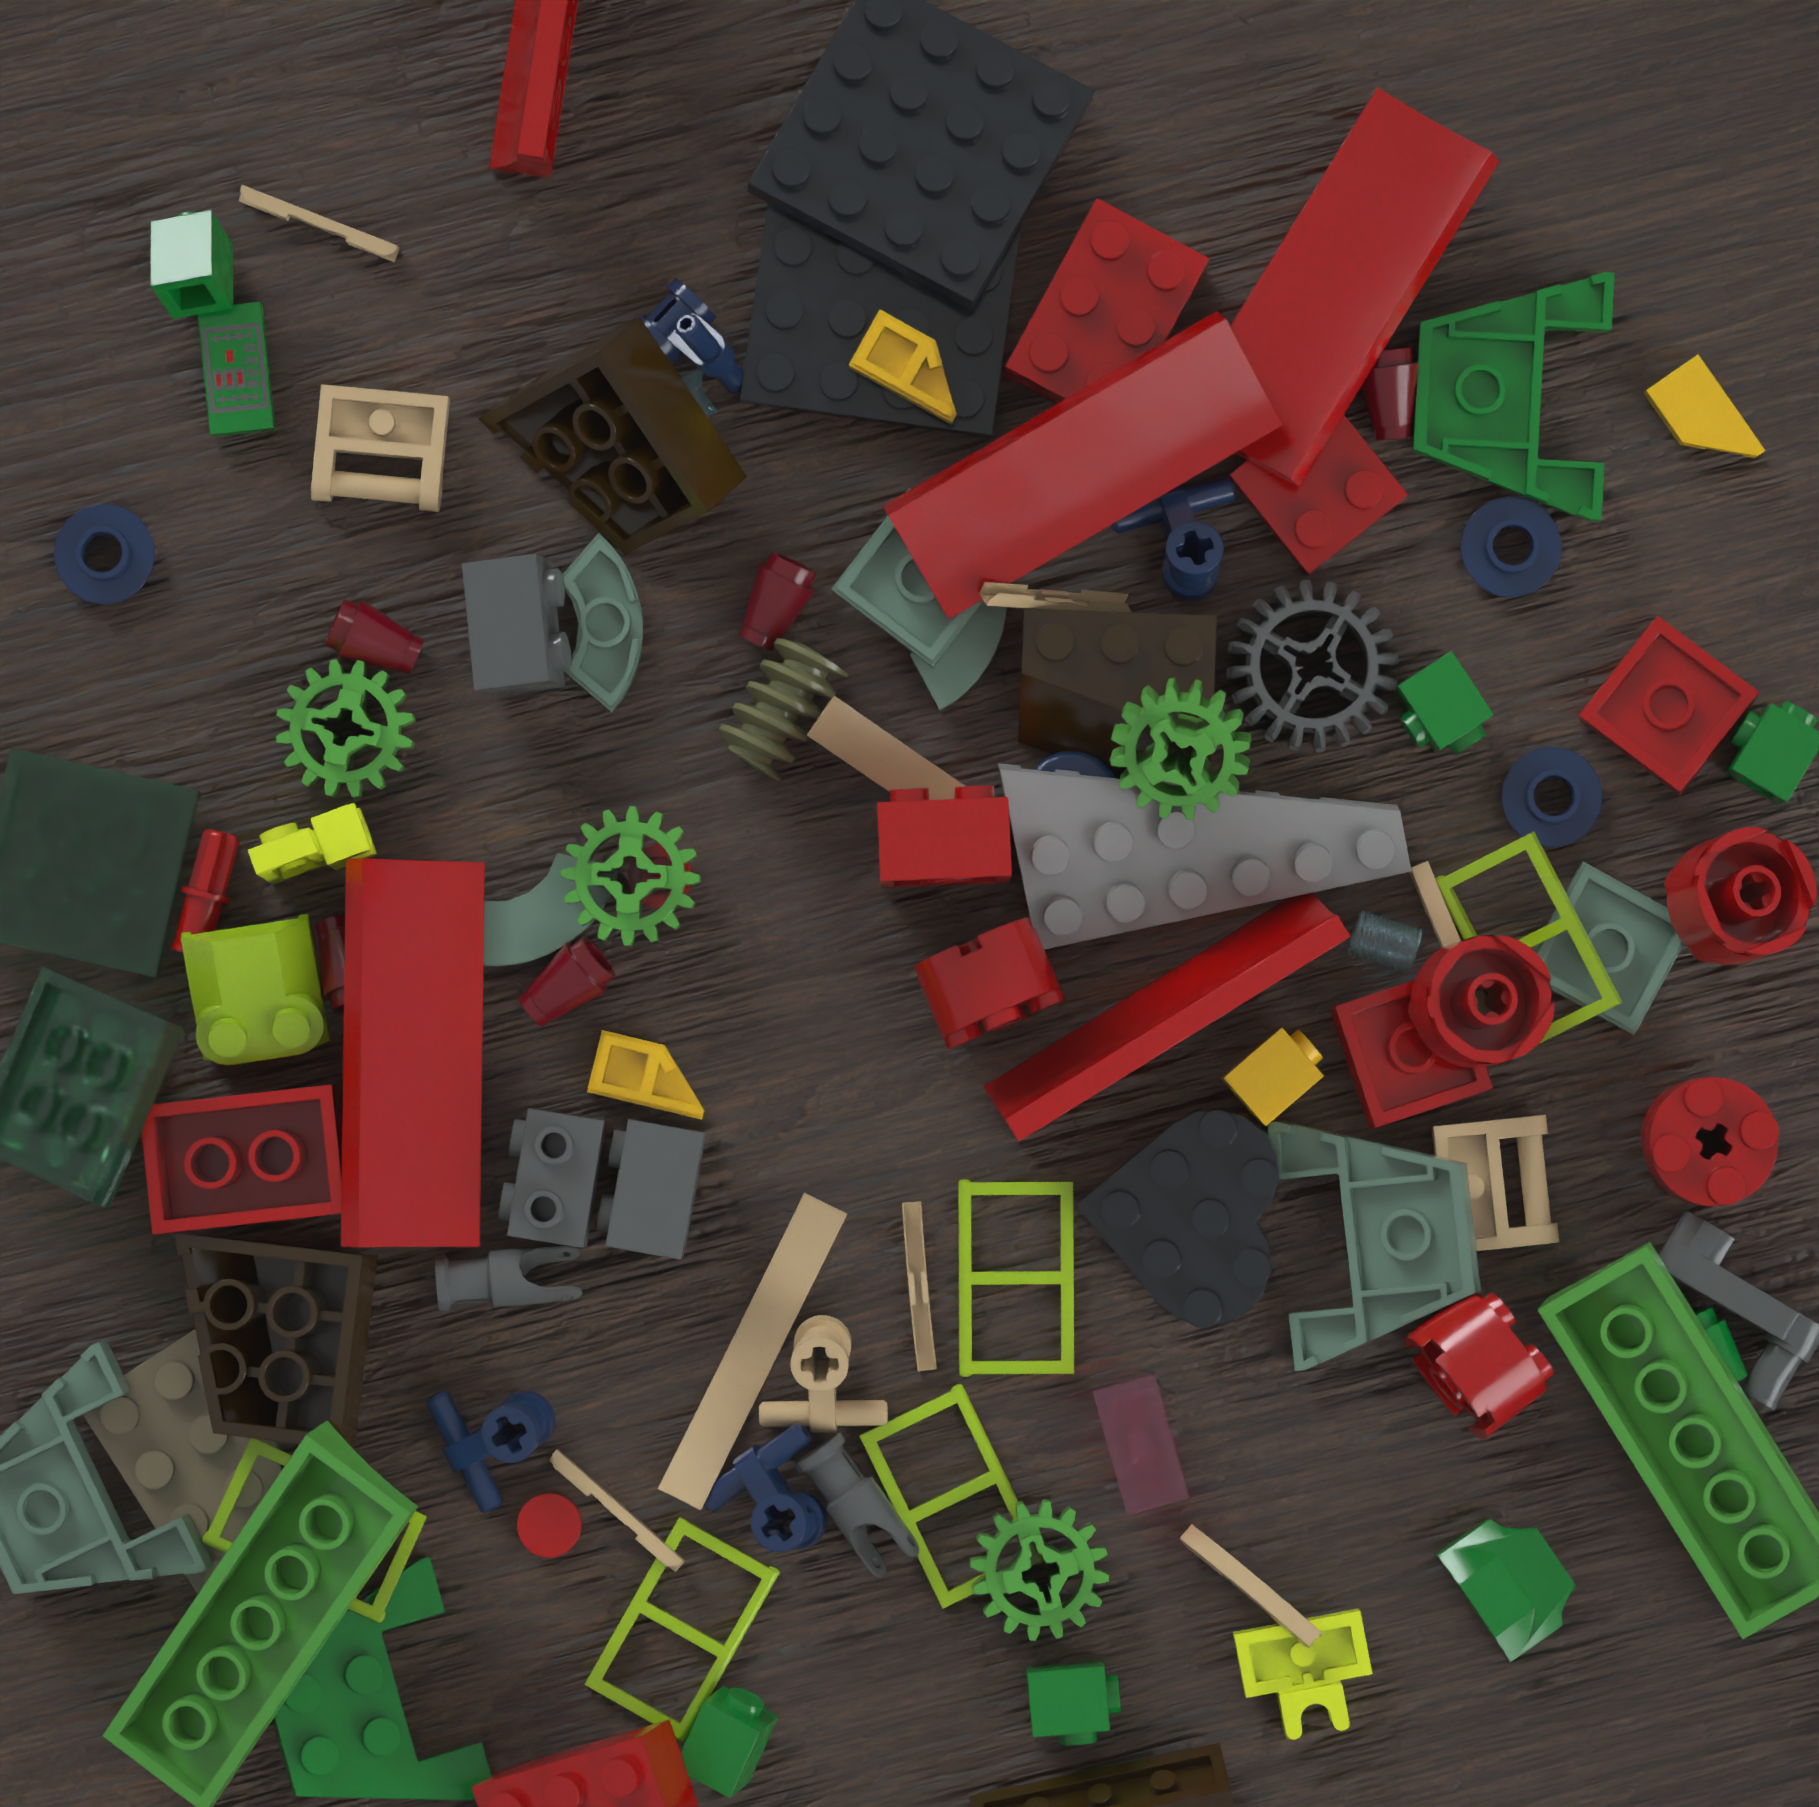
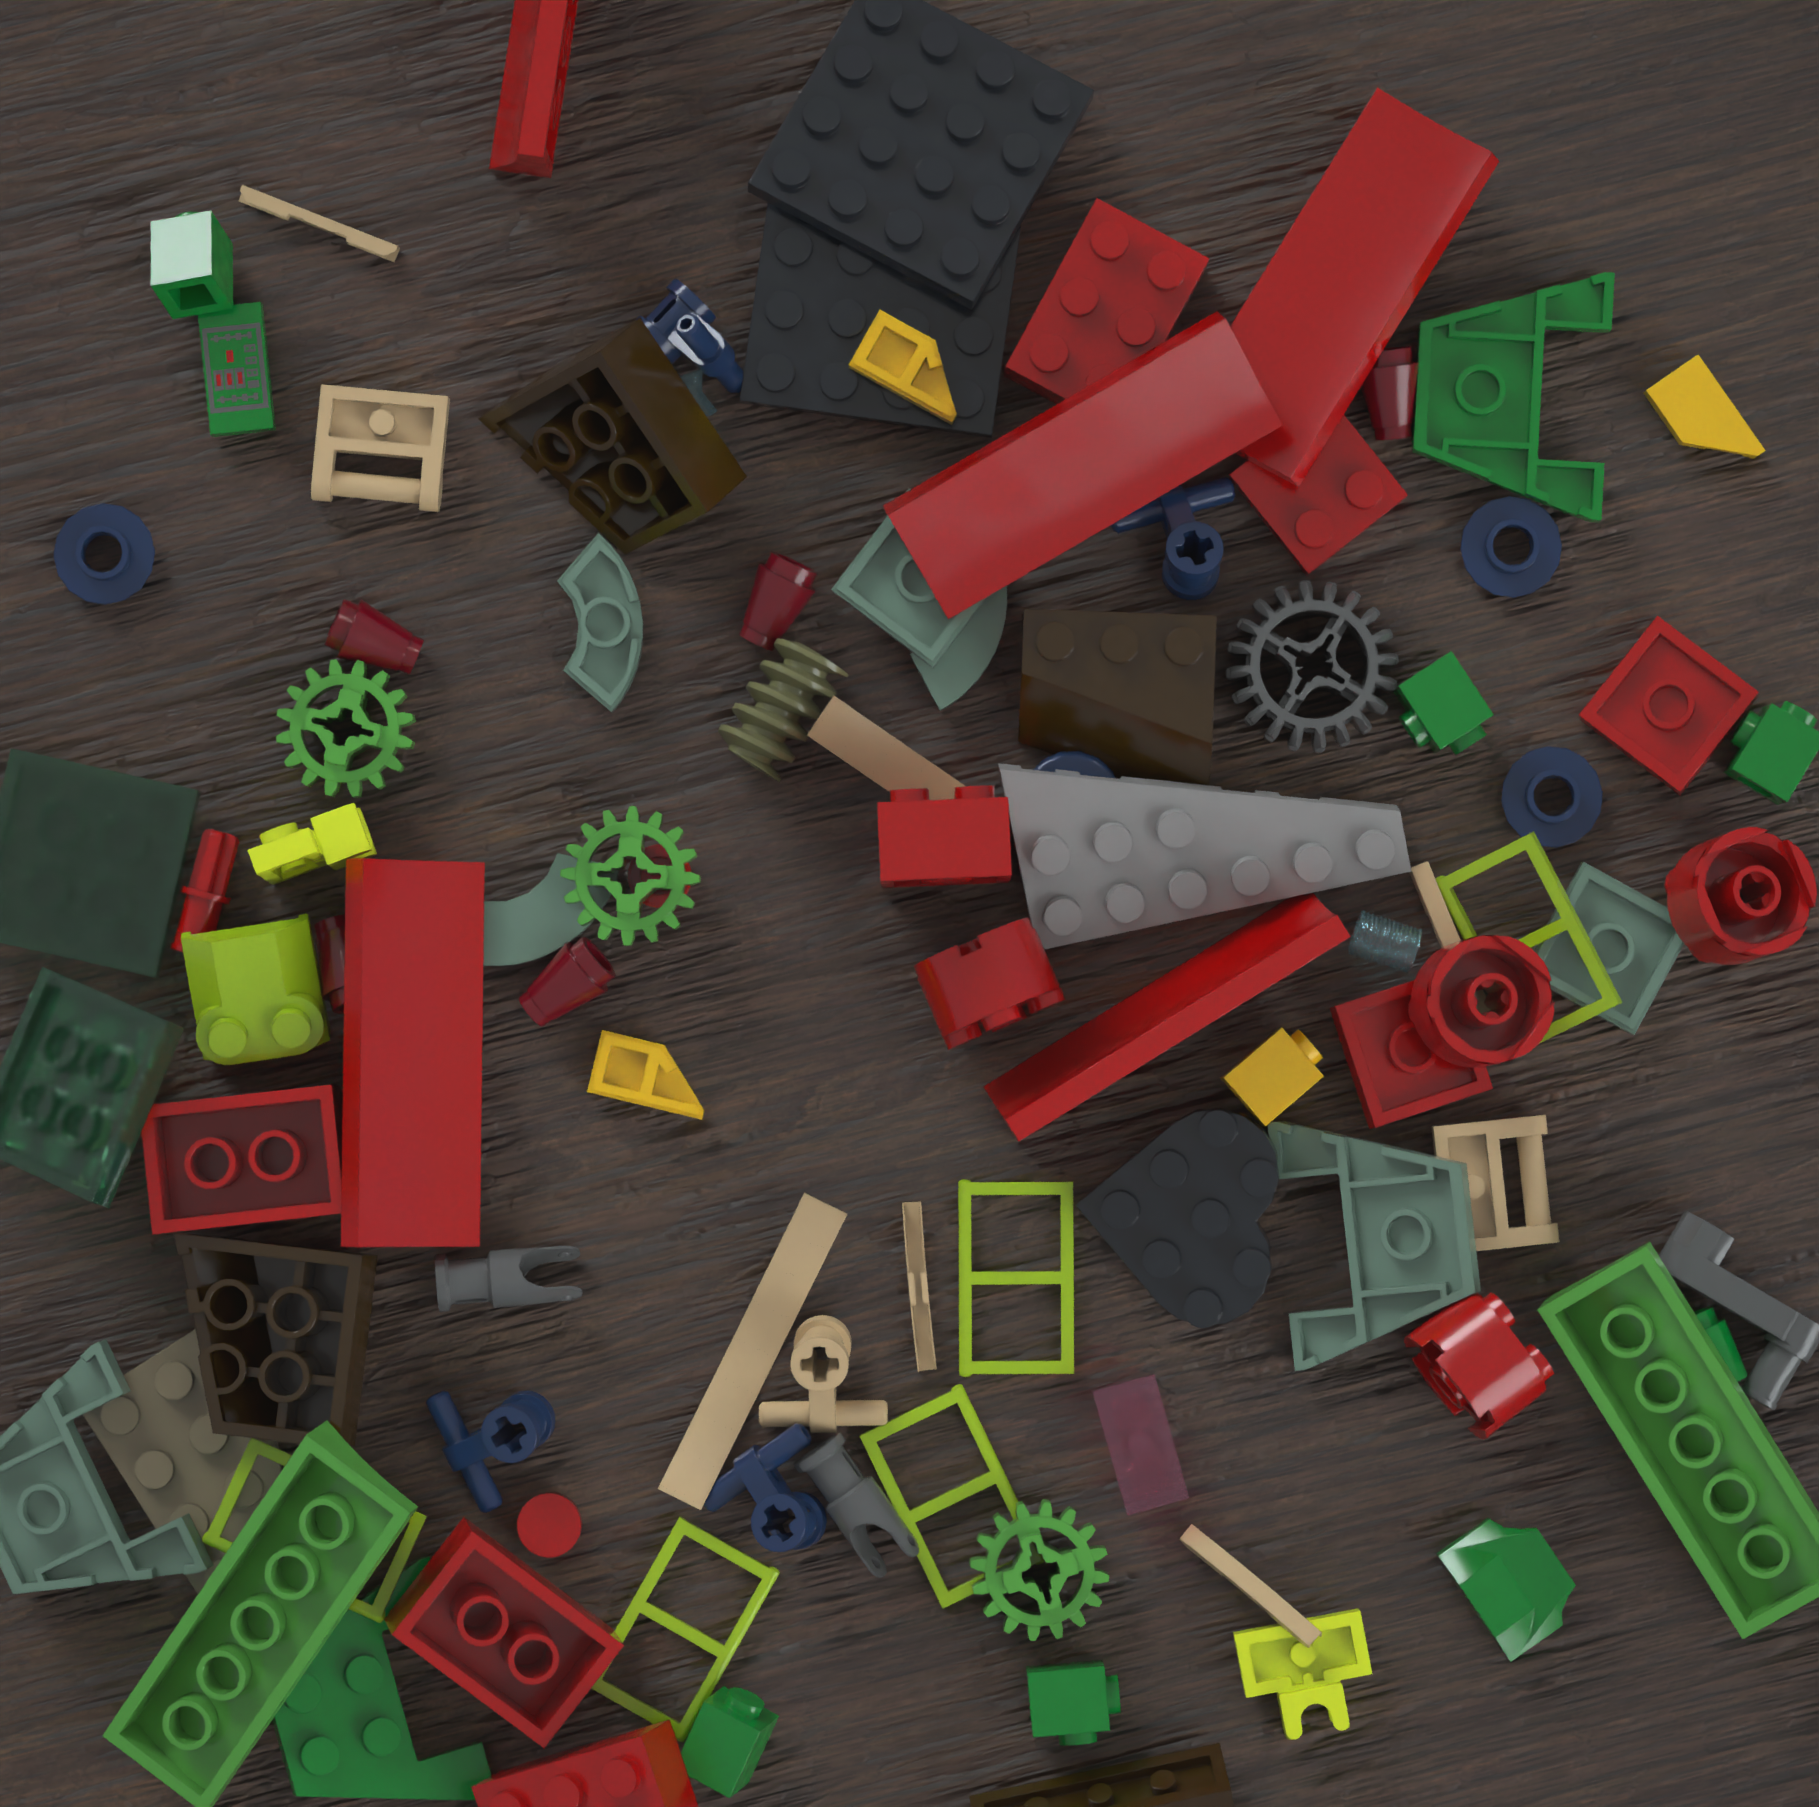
(503, 1632): none -> red brick
(515, 624): dark grey brick -> none
(554, 1177): dark grey brick -> none
(589, 1486): tan piece -> none
(652, 1189): dark grey brick -> none
(1020, 597): tan piece -> none
(1192, 772): bright green gear -> none
(1746, 1136): red brick -> none

